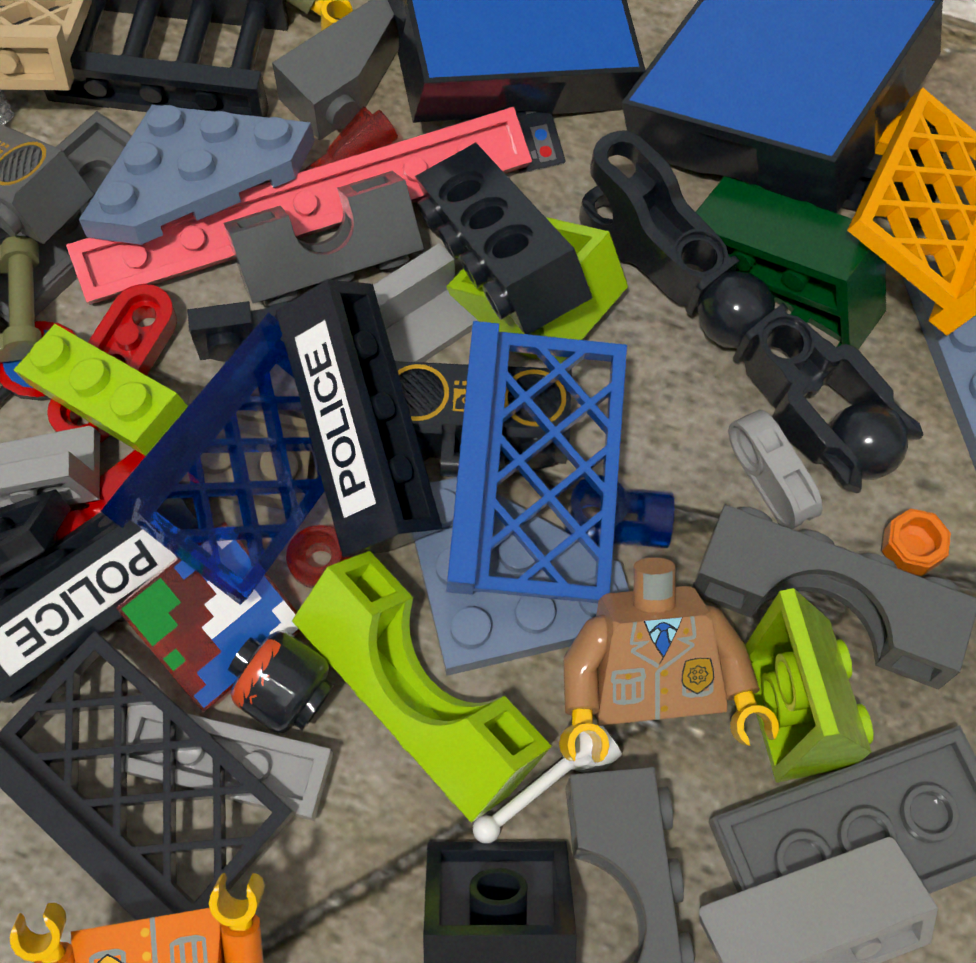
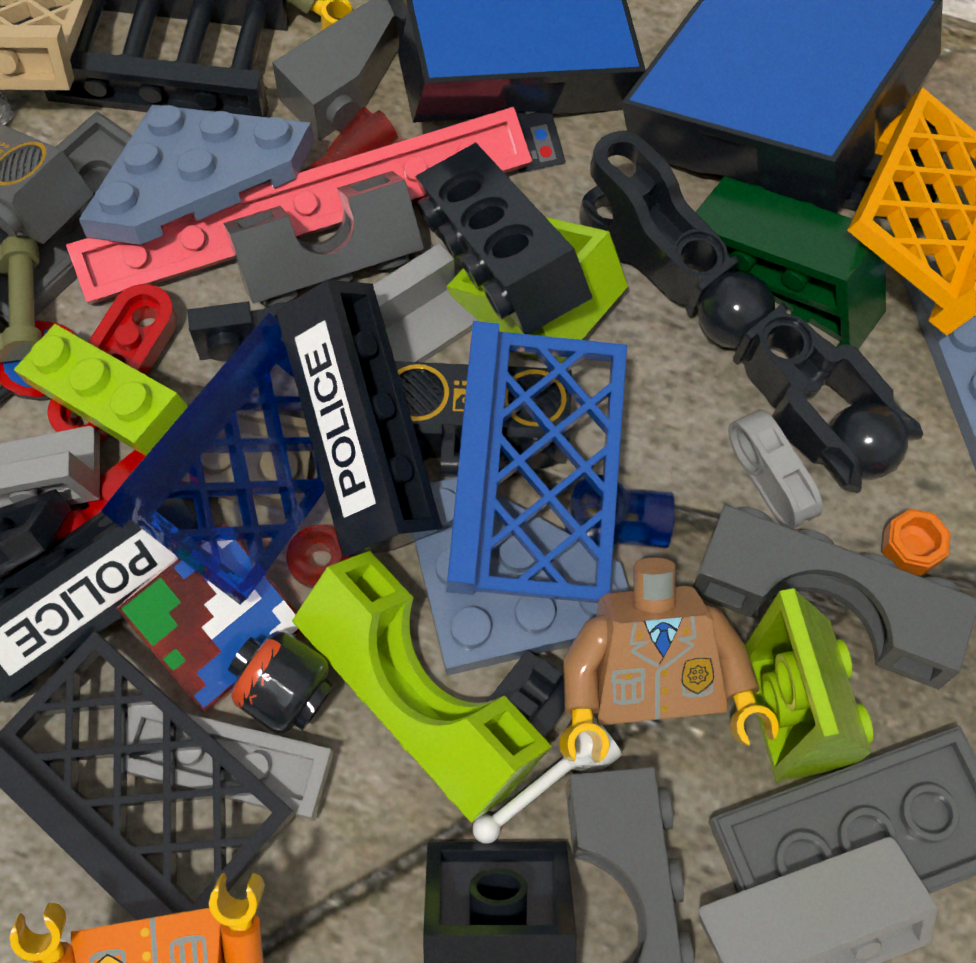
(535, 691): none -> black tile

